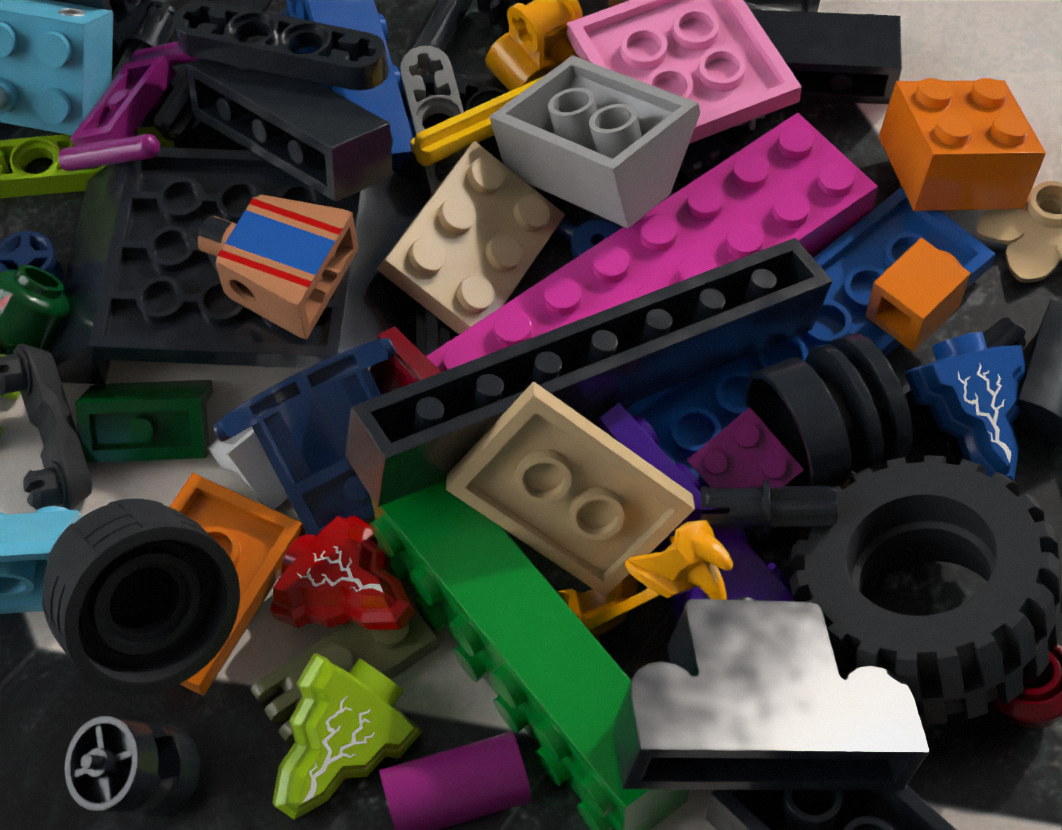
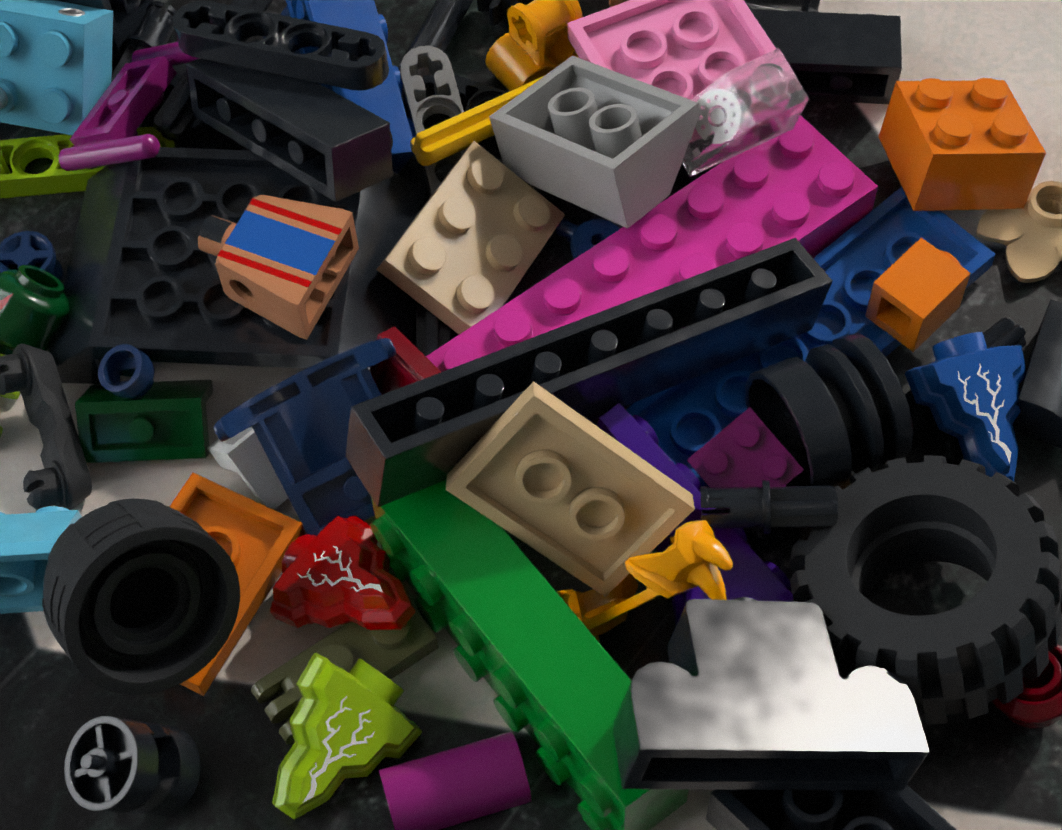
(129, 362): none -> dark blue hinge
(744, 111): none -> clear slope

